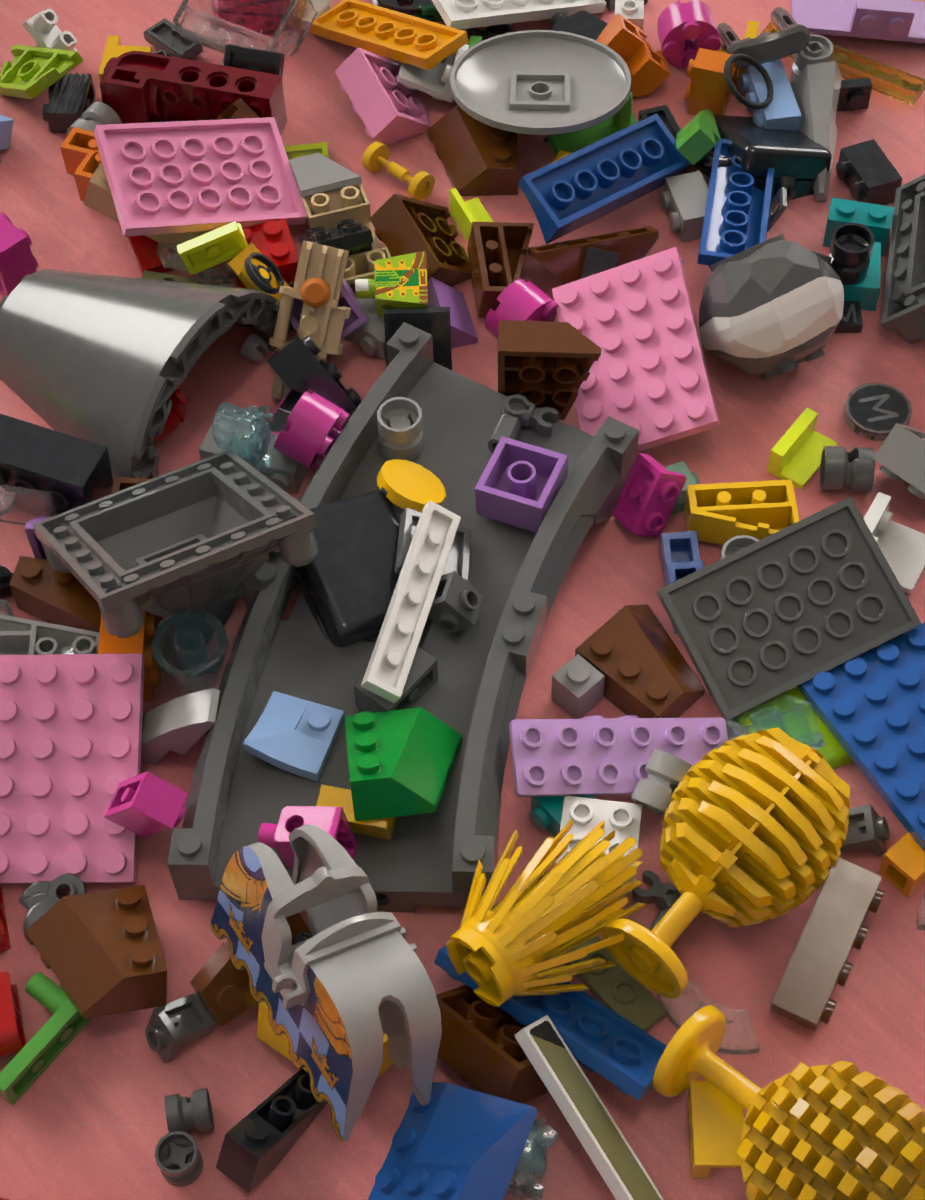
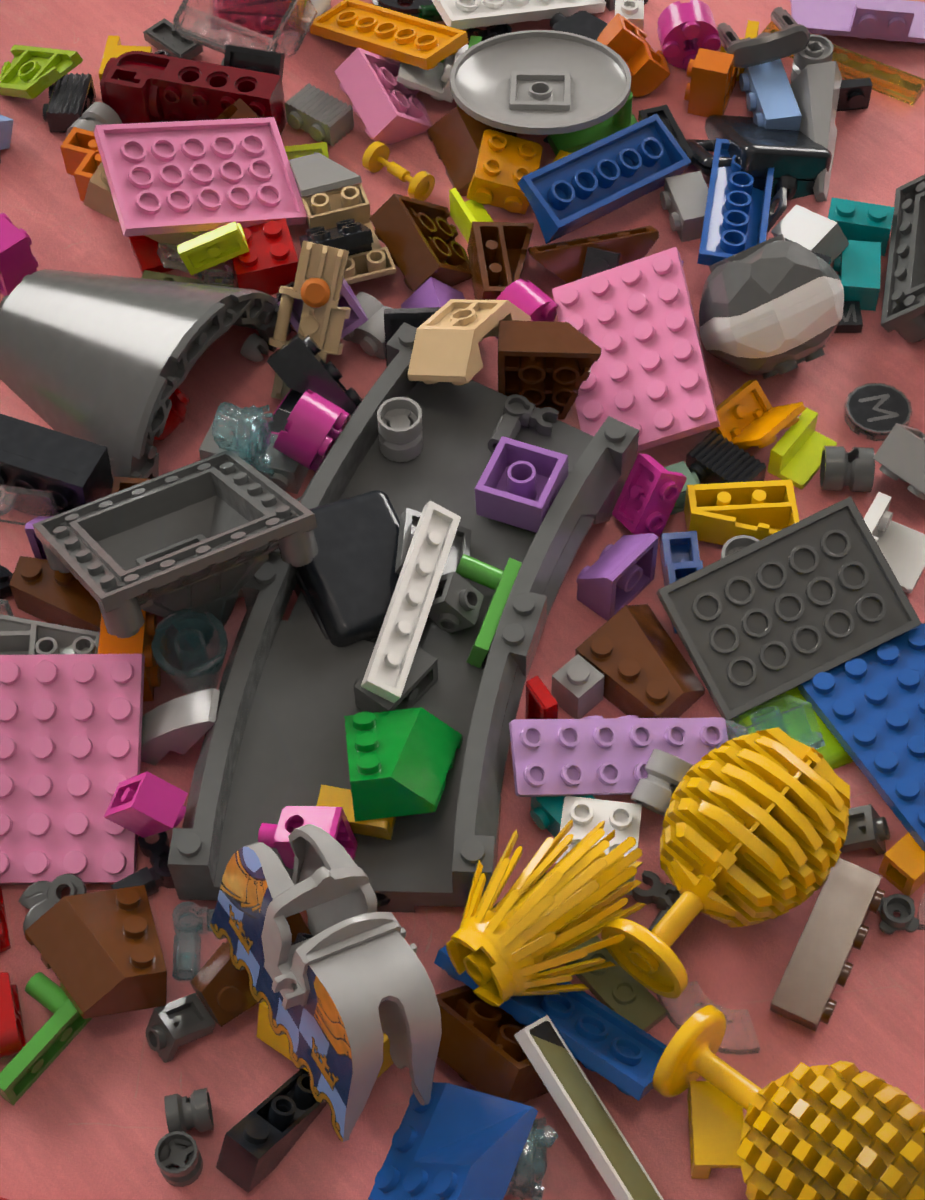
(46, 33): white hips -> none
(157, 875): none -> black bar
(188, 923): none -> clear light blue bar
(257, 272): piece -> none
(295, 735): light blue plate -> none
(319, 115): none -> light grey brick
(397, 283): torso -> none
(410, 484): yellow tile -> none
(448, 340): none -> tan slope
(497, 580): none -> bright green piece
(500, 167): none -> light orange bracket
(539, 701): none -> red tile
(618, 574): none -> medium lavender slope
(698, 136): bright green slope -> none
(723, 462): none -> black brick
(736, 93): black piece -> none
(750, 418): none -> light orange bracket
(812, 232): none -> brick
(851, 252): black wheel -> none
(868, 173): black brick -> none
(897, 903): none -> dark grey plate

